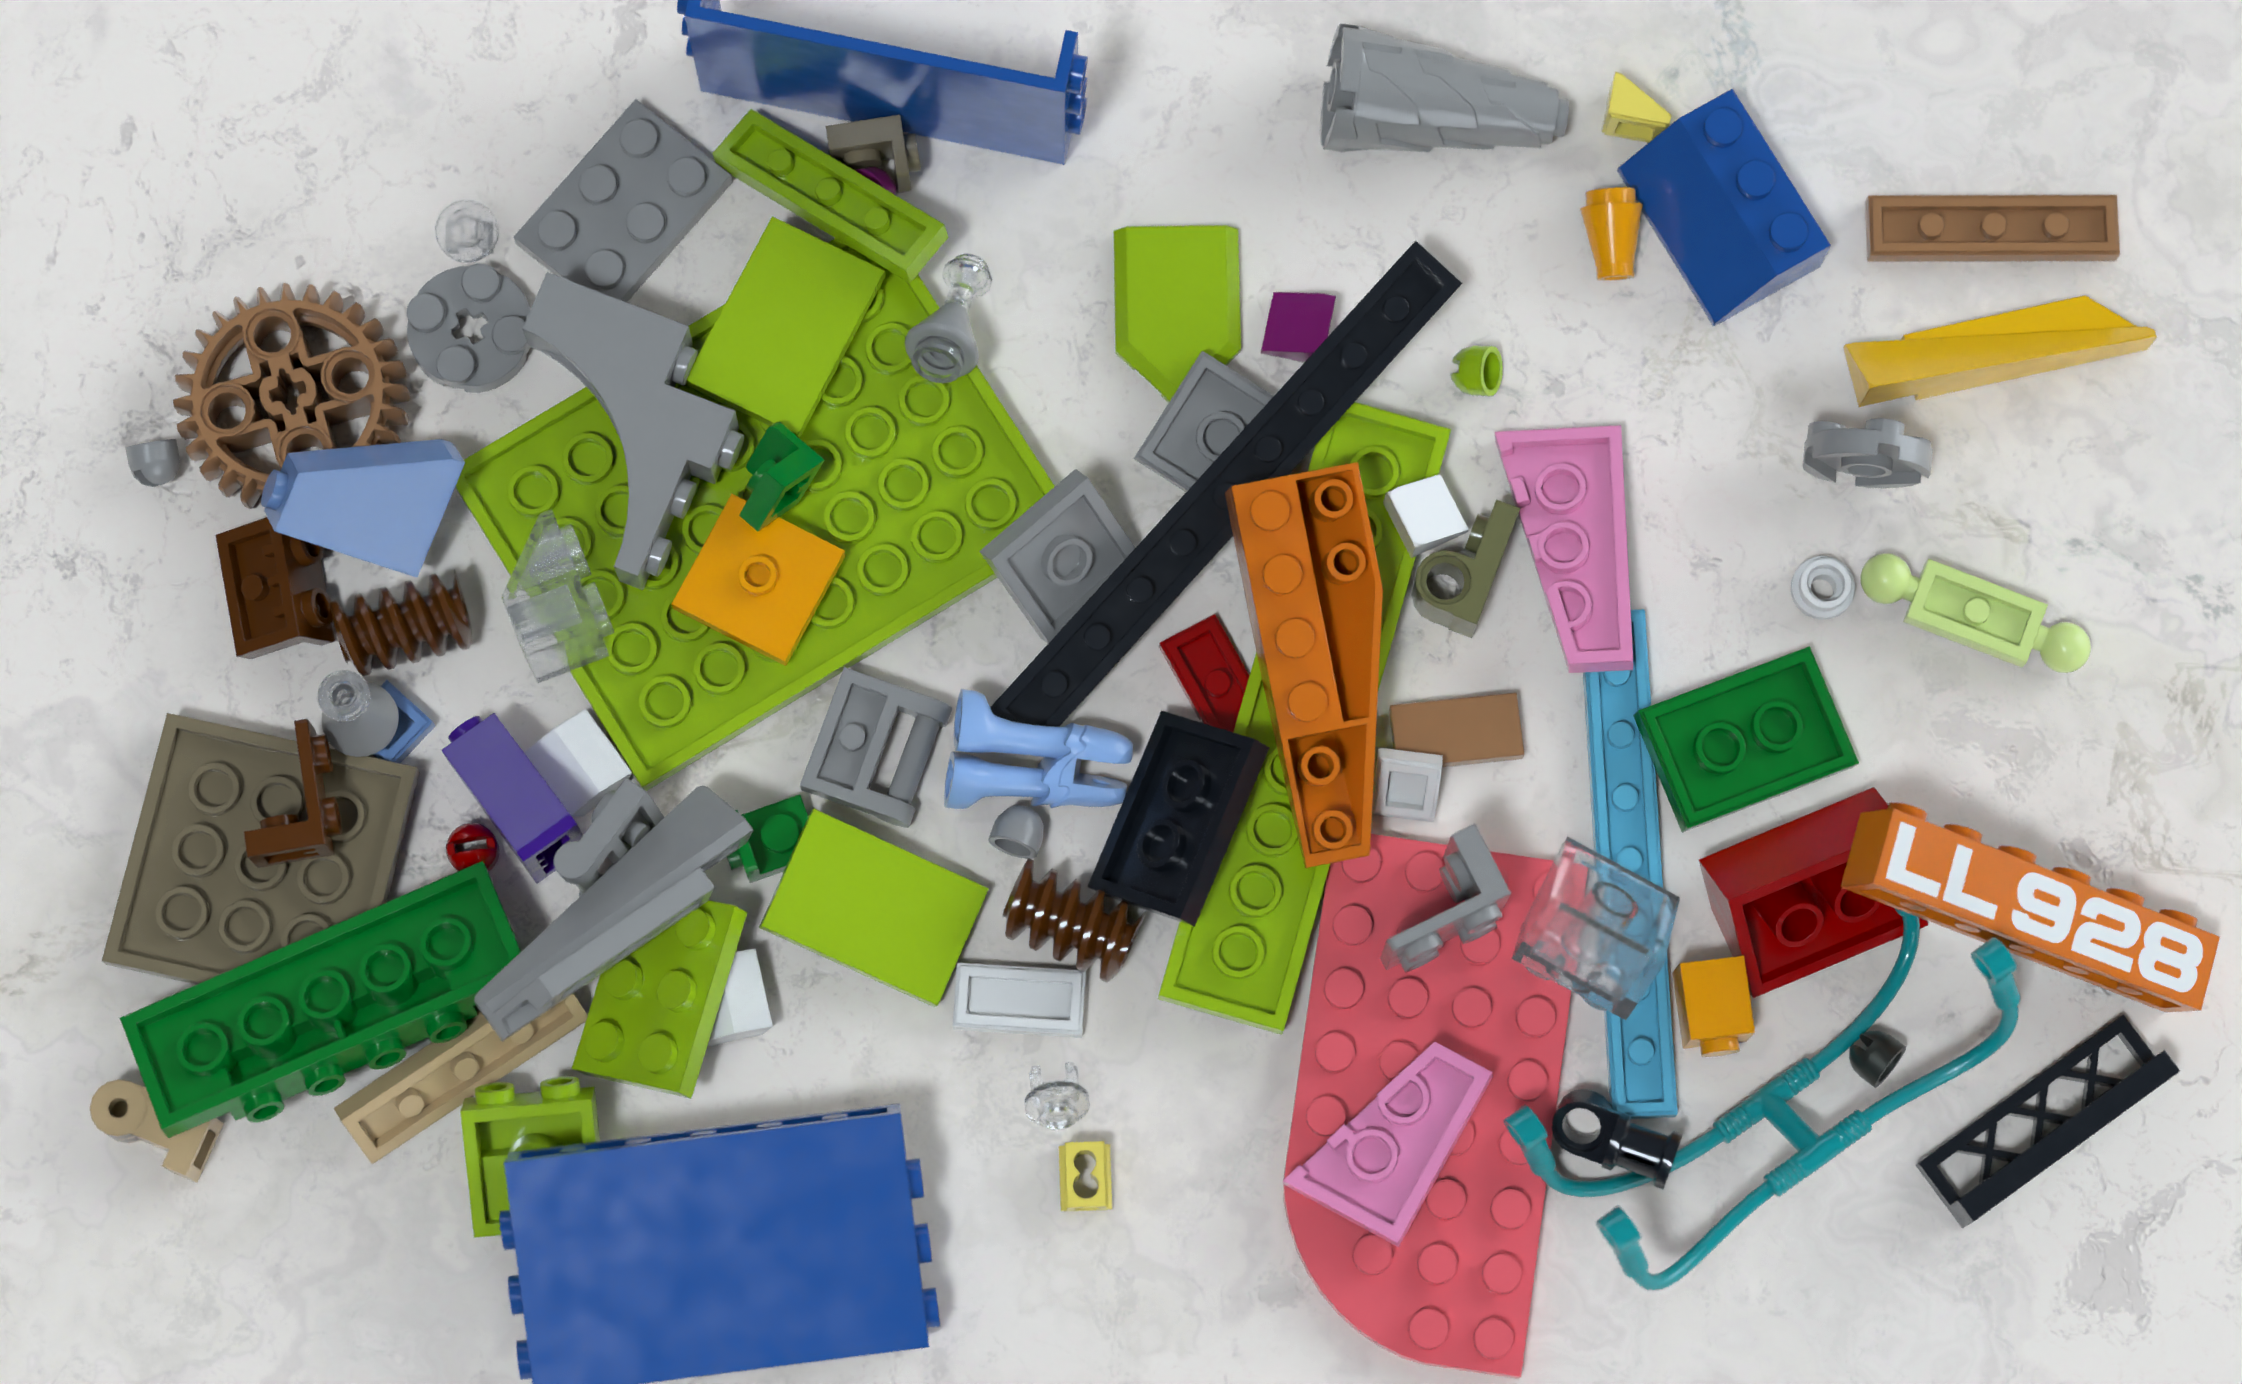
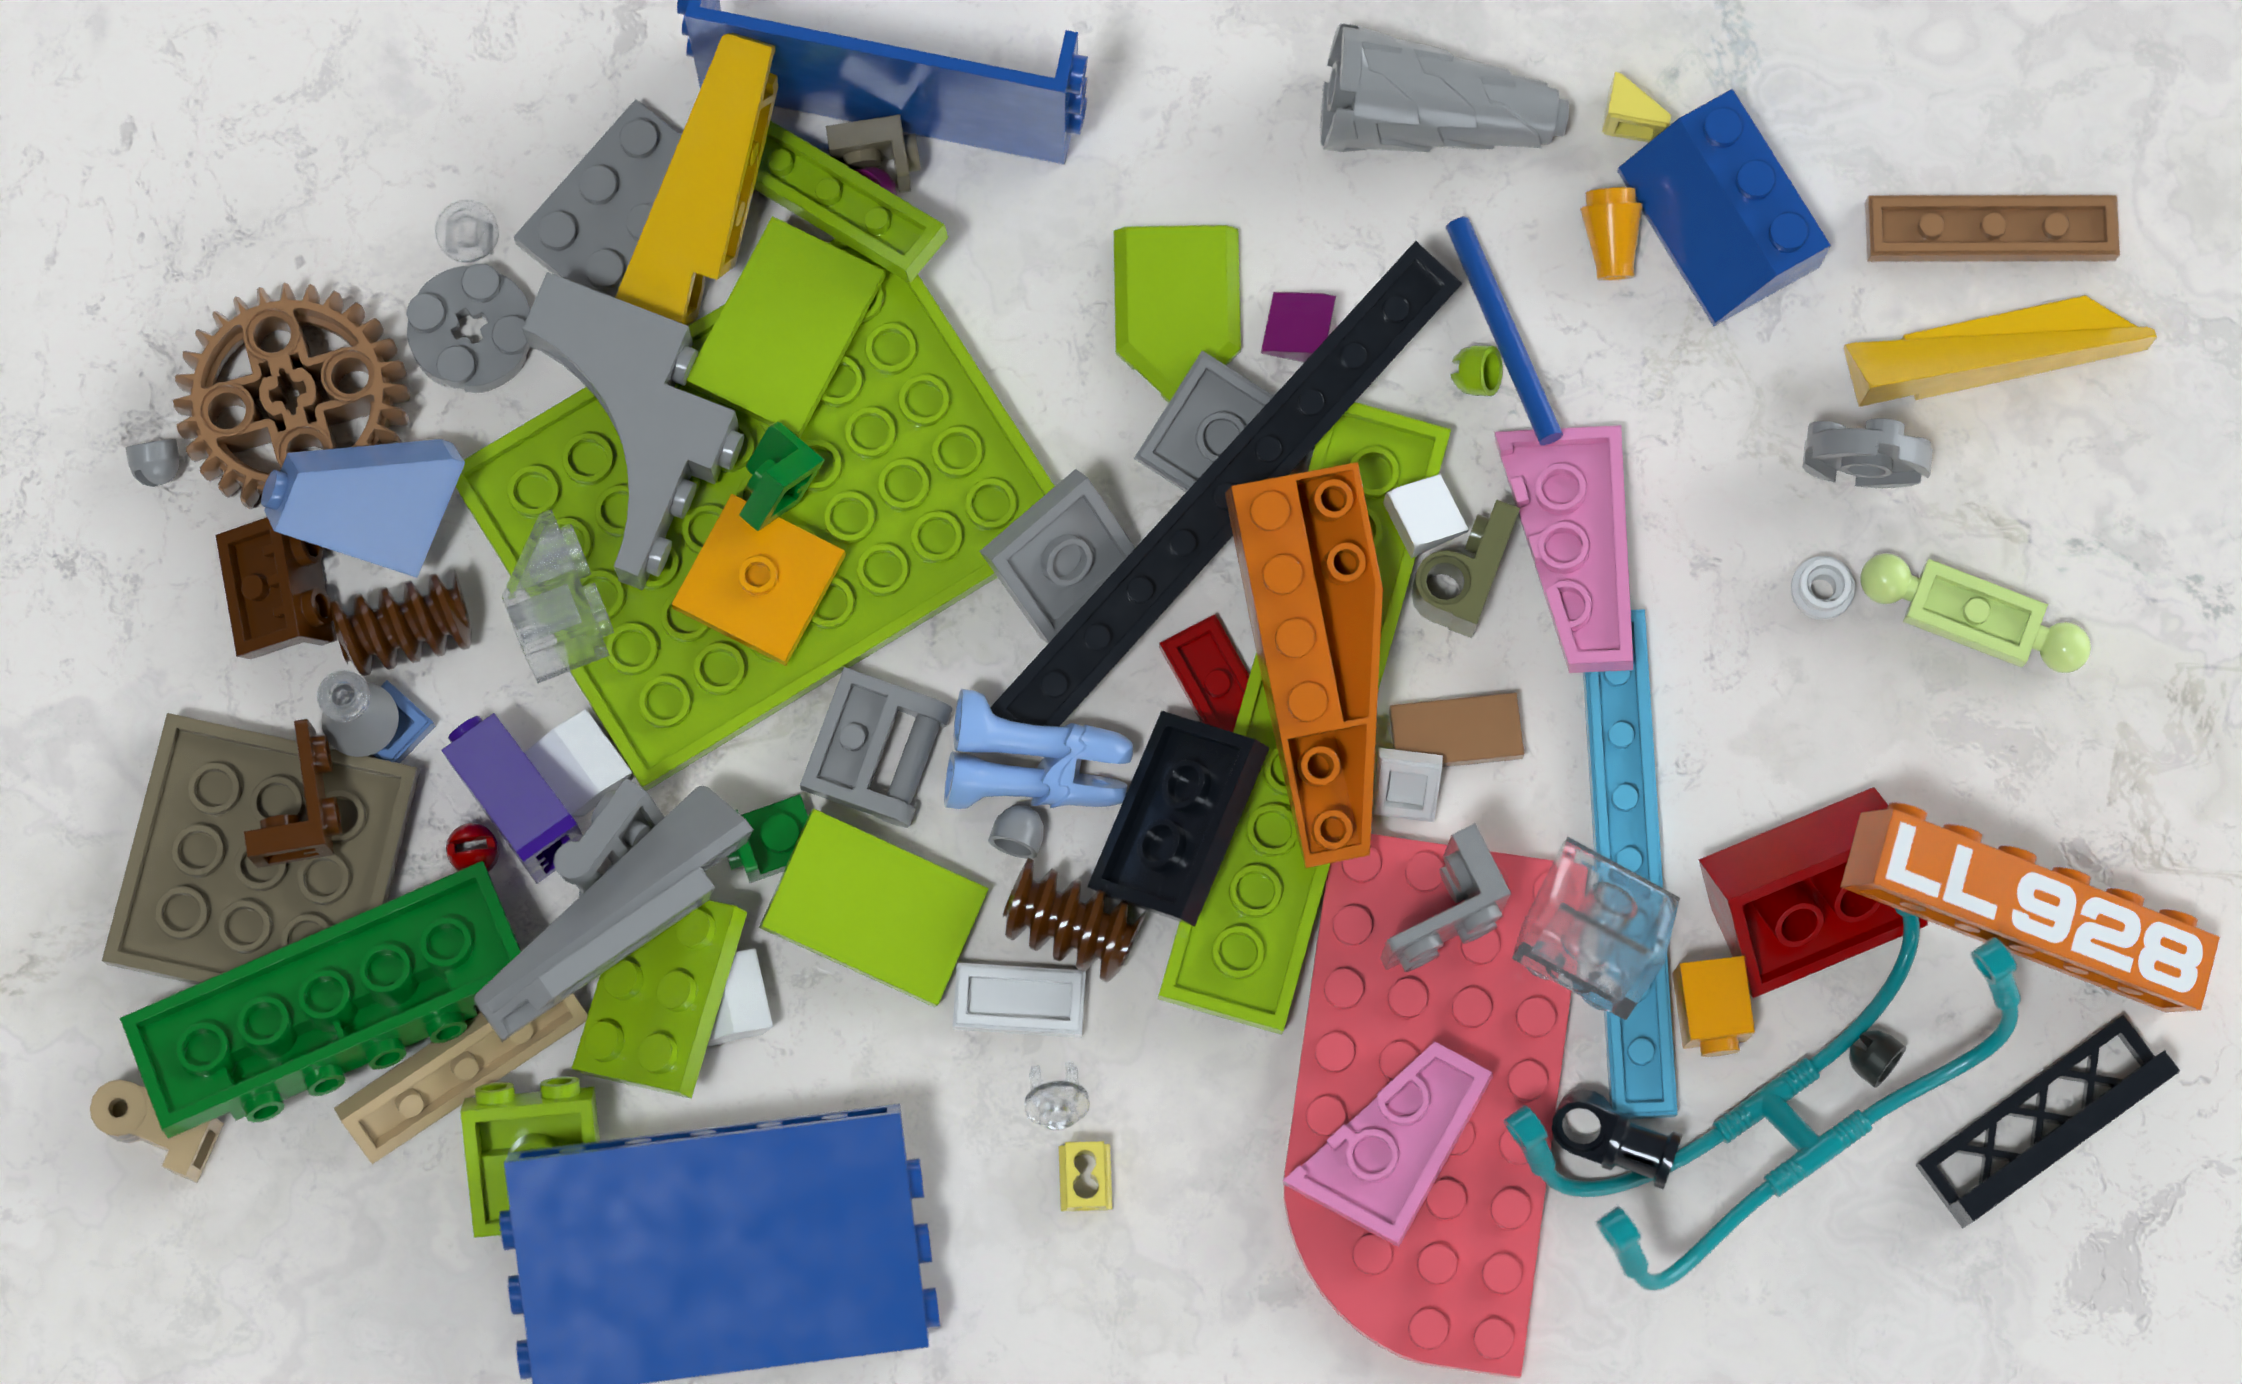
(708, 185): none -> yellow wedge
(944, 342): clear piece -> none
(1504, 331): none -> blue bar
(1745, 739): green tile -> none

